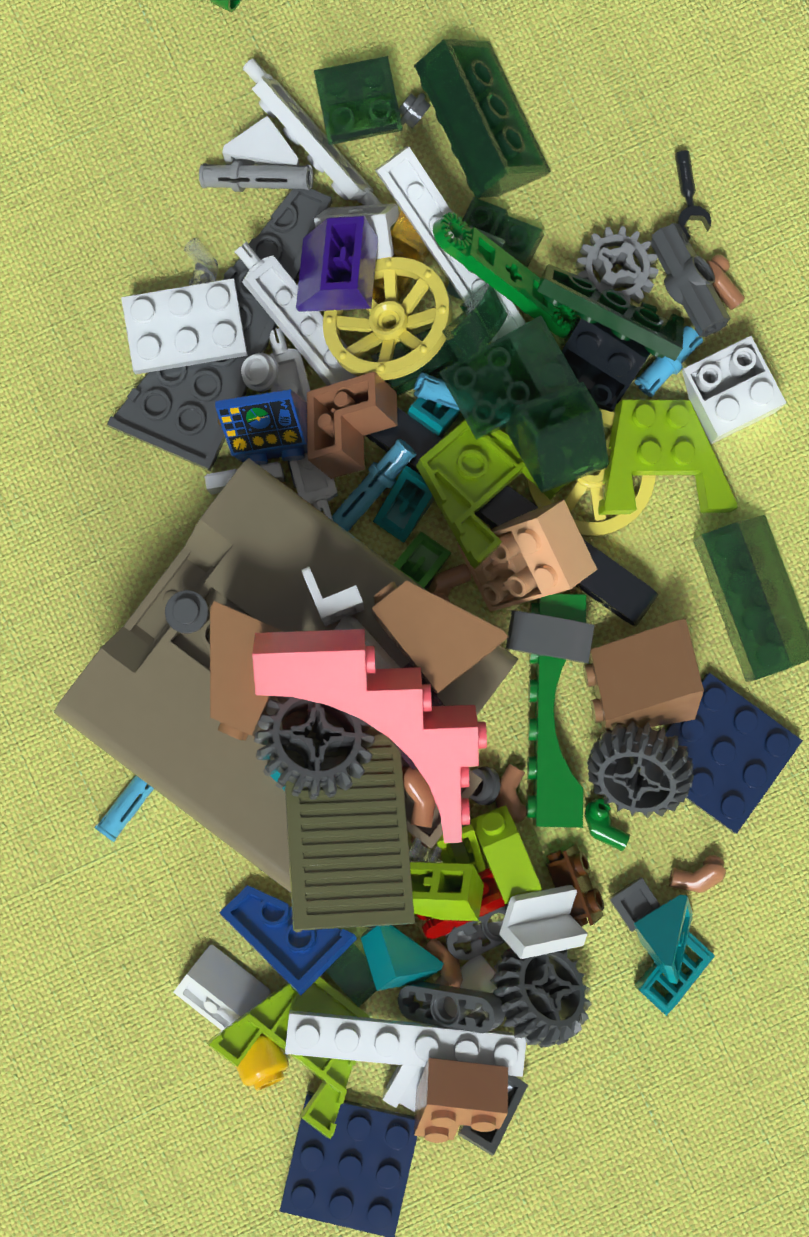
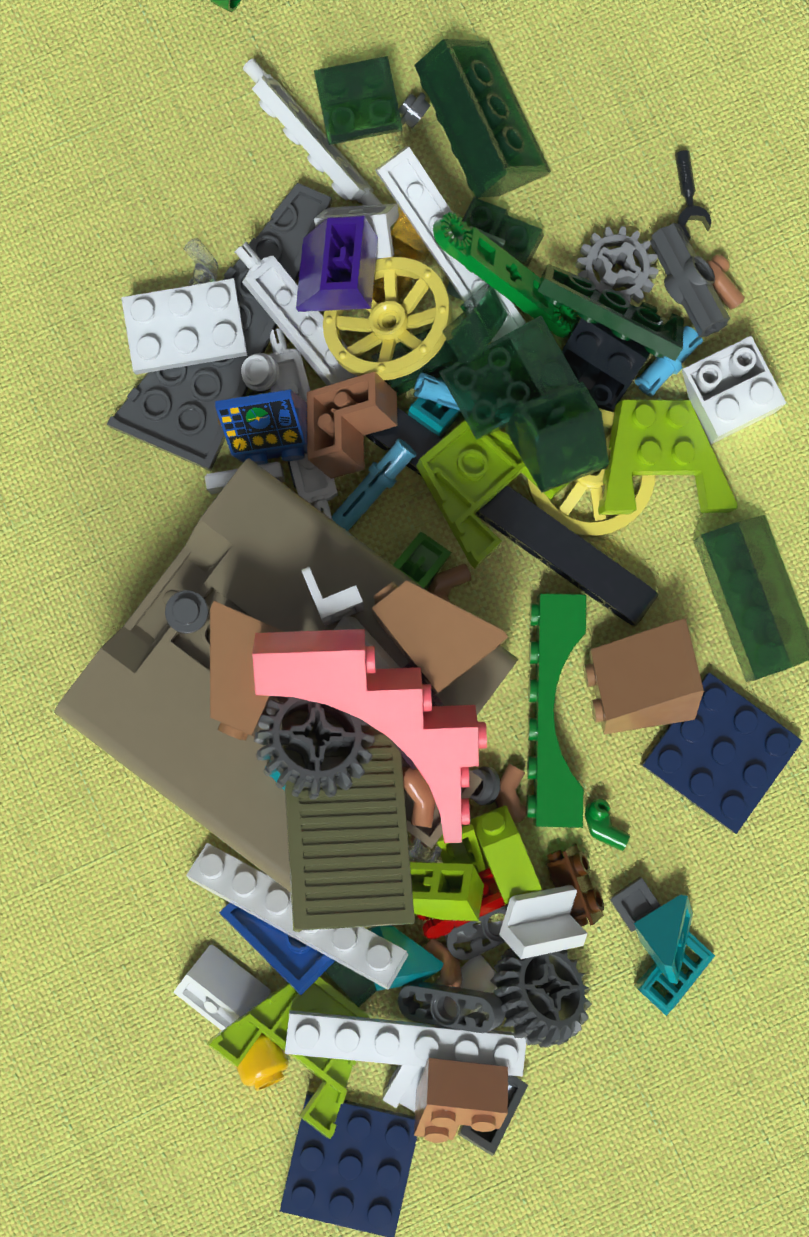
(124, 808): medium azure pin -> none
(242, 176): light grey pin -> none
(260, 146): white slope -> none
(271, 902): none -> white plate
(404, 505): teal slope -> none
(536, 558): light nougat slope -> none
(550, 636): dark grey slope -> none
(663, 776): dark grey gear -> none
(701, 880): nougat arm -> none

